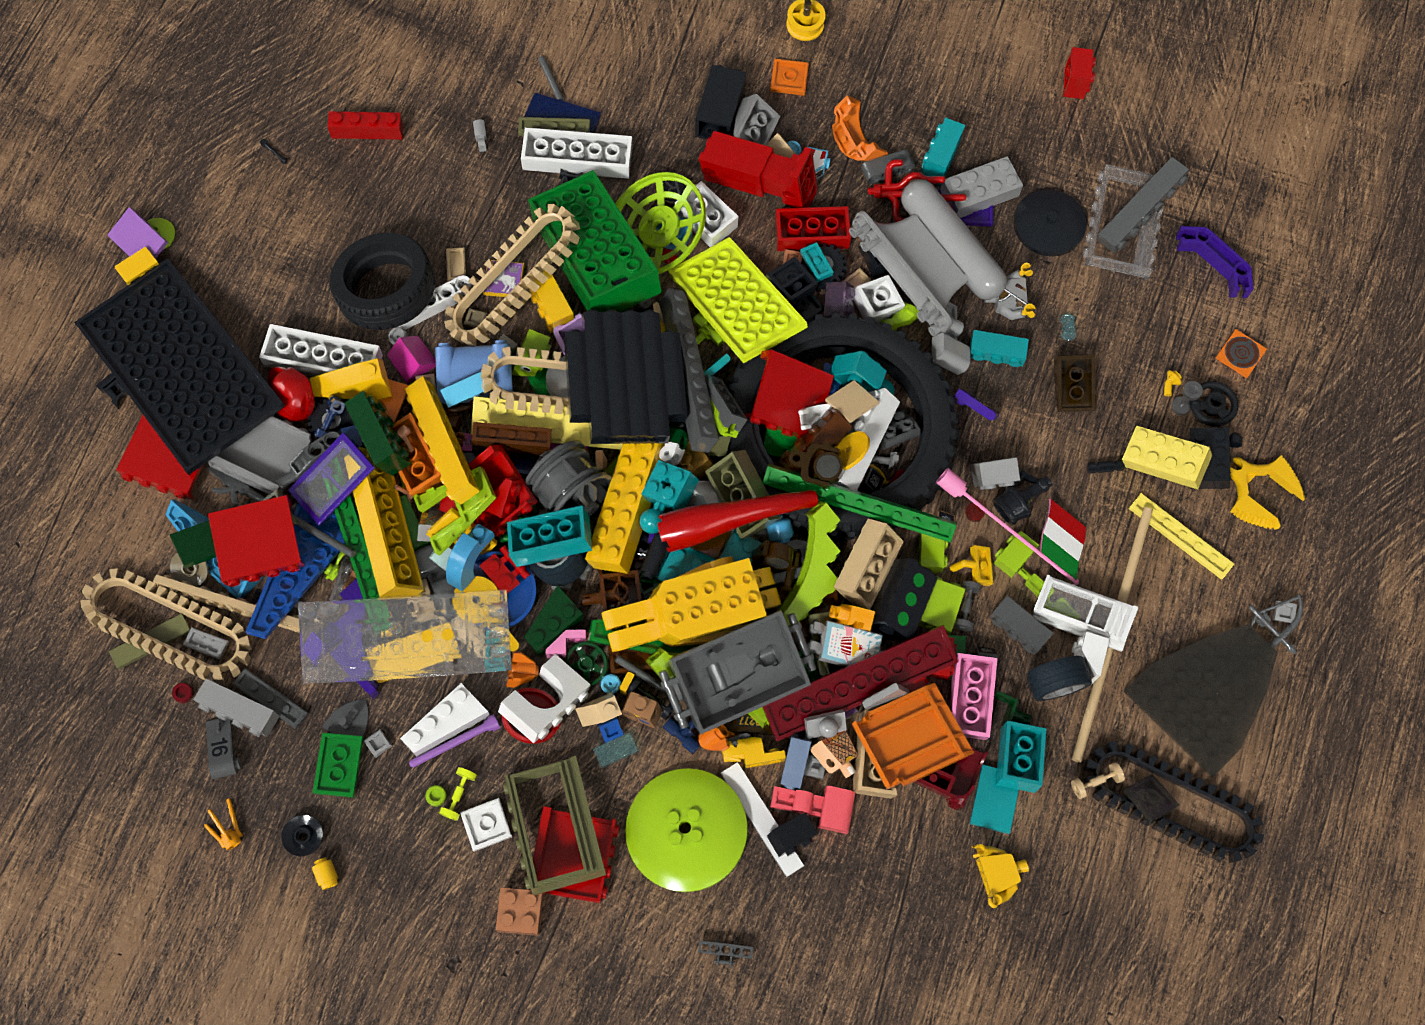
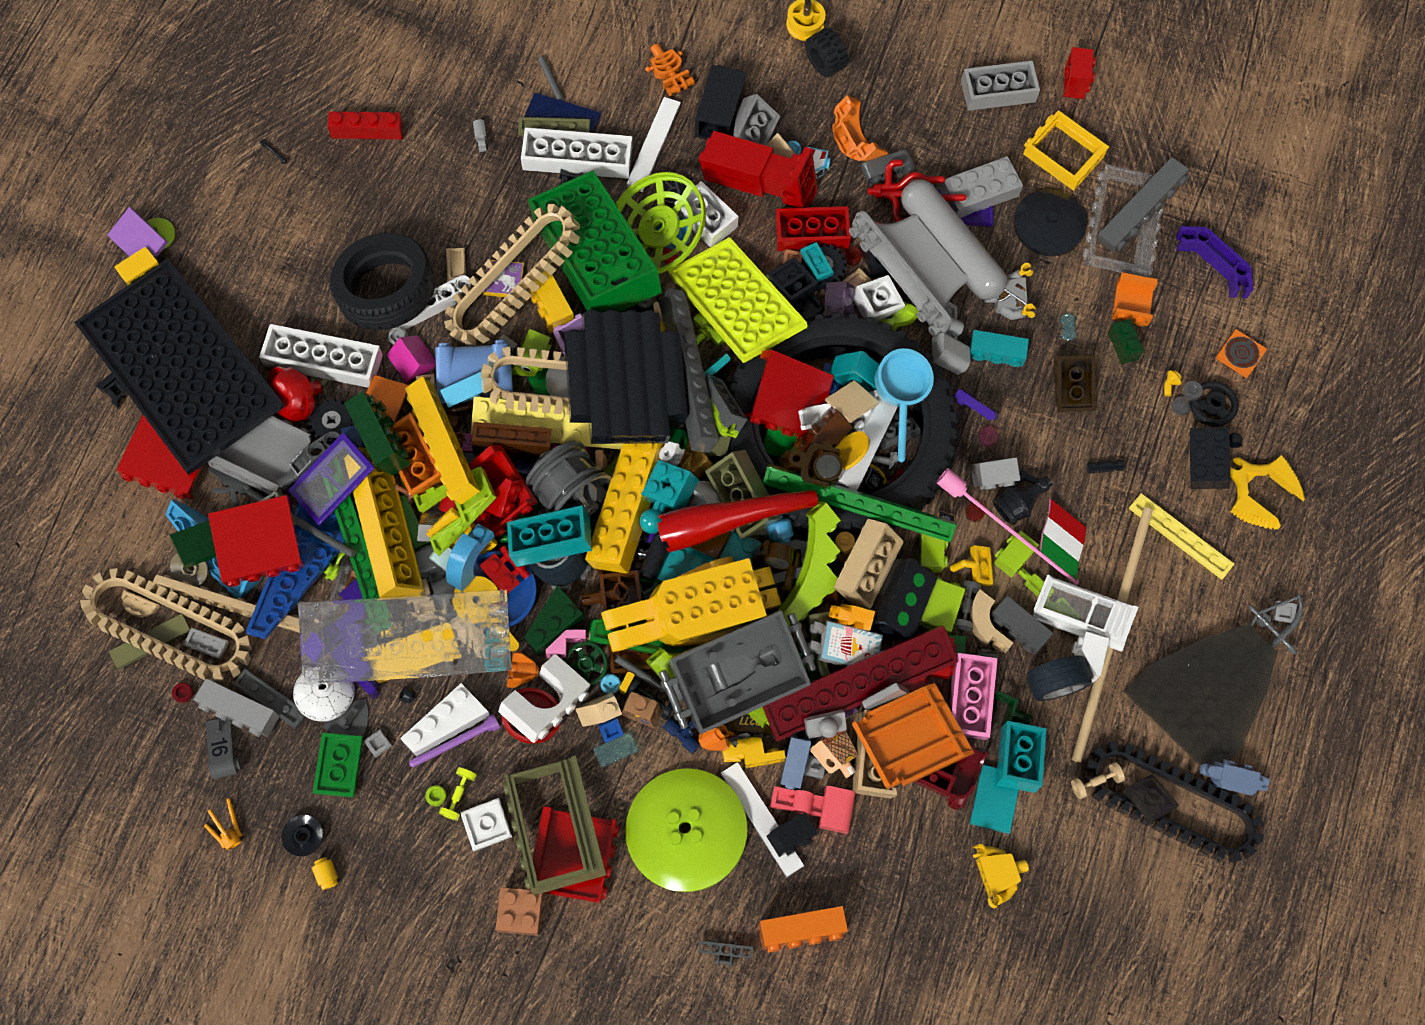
(138, 605): none -> tan tile
(323, 704): none -> white dish
(336, 407): dark blue bar -> none
(353, 379): yellow wedge -> none
(403, 432): nougat hand -> none
(407, 695): none -> black hinge
(474, 318): dark tan tile -> none
(654, 141): none -> white tile
(665, 67): none -> orange torso
(789, 77): orange tile -> none
(802, 928): none -> orange brick
(826, 52): none -> black tyre
(845, 543): none -> pearl gold wheel
(853, 256): none -> clear red tile
(902, 381): none -> medium azure piece
(942, 148): teal brick -> none
(982, 625): none -> tan arch
(988, 437): none -> clear pink tile
(1000, 85): none -> light grey brick
(1078, 134): none -> yellow window
(1125, 341): none -> dark green brick
(1134, 299): none -> orange panel
(1167, 457): light yellow brick -> none
(1235, 778): none -> sand blue hinge

